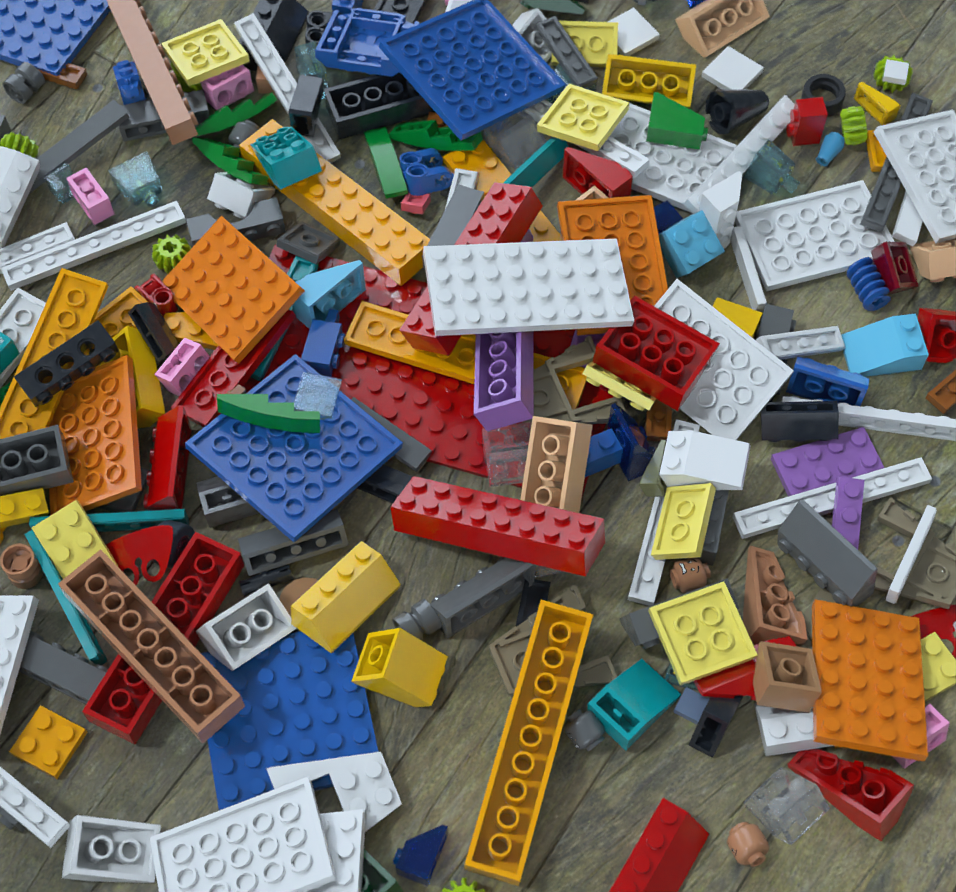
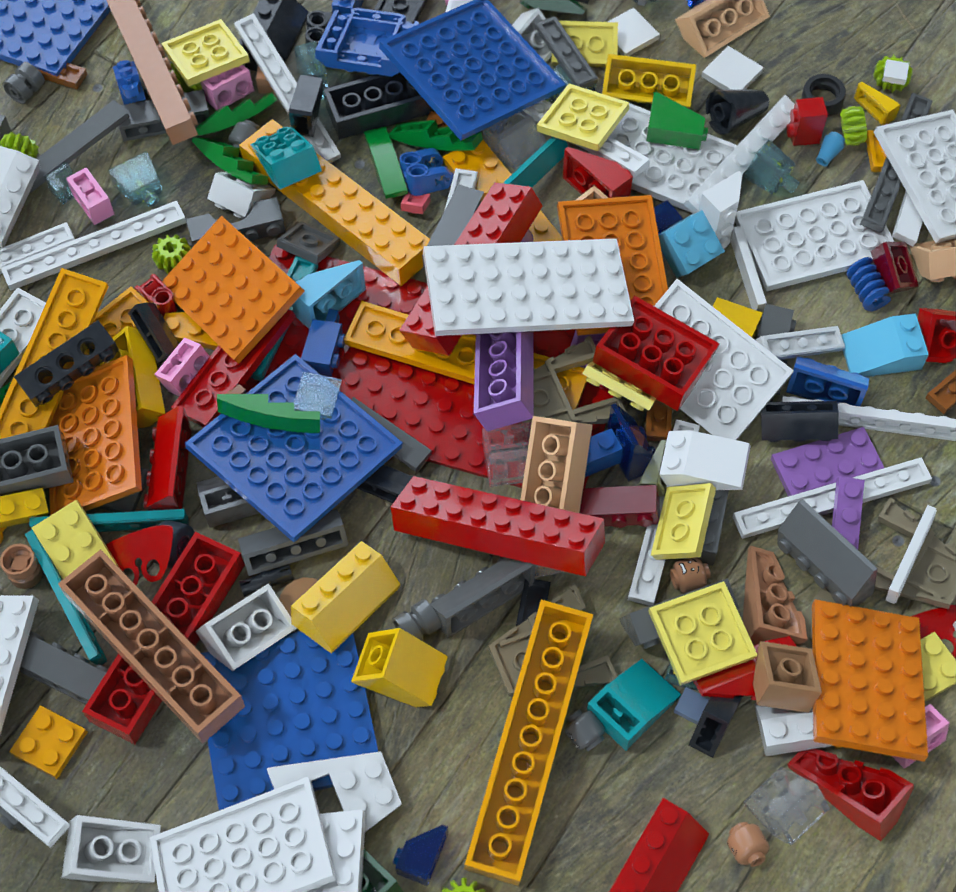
(622, 505): none -> brick

